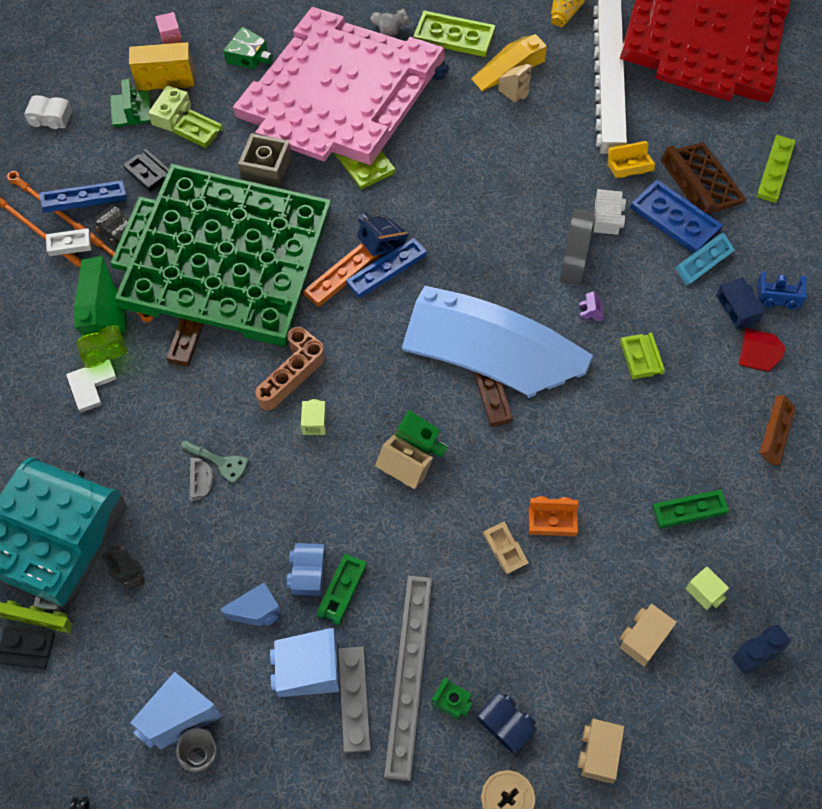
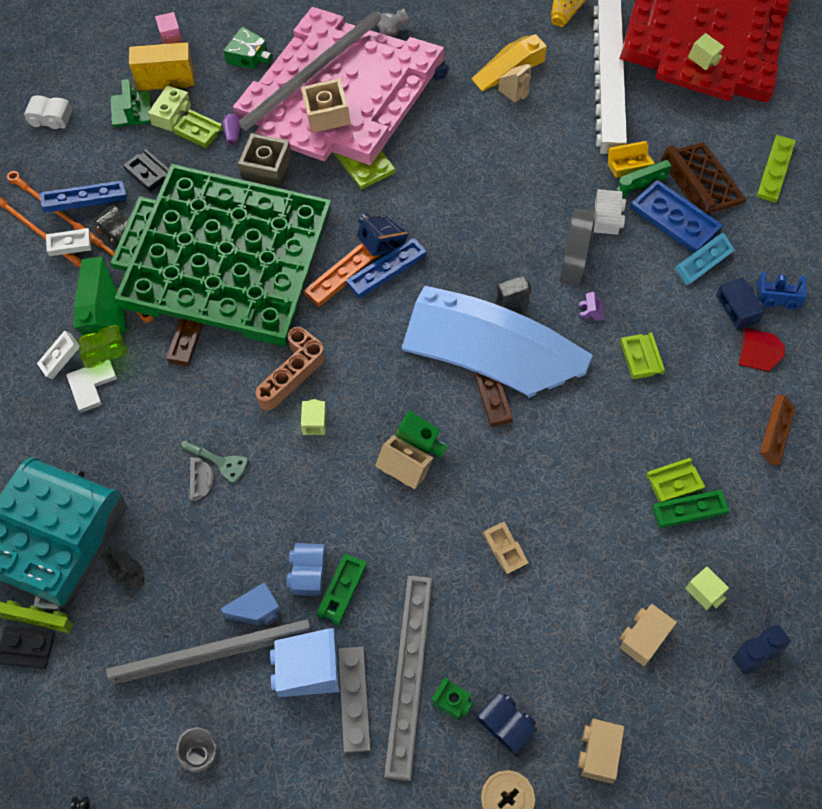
(58, 354): none -> white plate
(172, 712): light blue slope -> none
(205, 652): none -> light grey tile
(231, 128): none -> medium lavender cone
(309, 71): none -> light grey axle
(326, 105): none -> tan brick
(455, 33): lime plate -> none
(514, 295): none -> clear smoke brick
(553, 516): orange bracket -> none
(644, 177): none -> green plate
(675, 481): none -> lime plate
(706, 52): none -> yellowish green brick

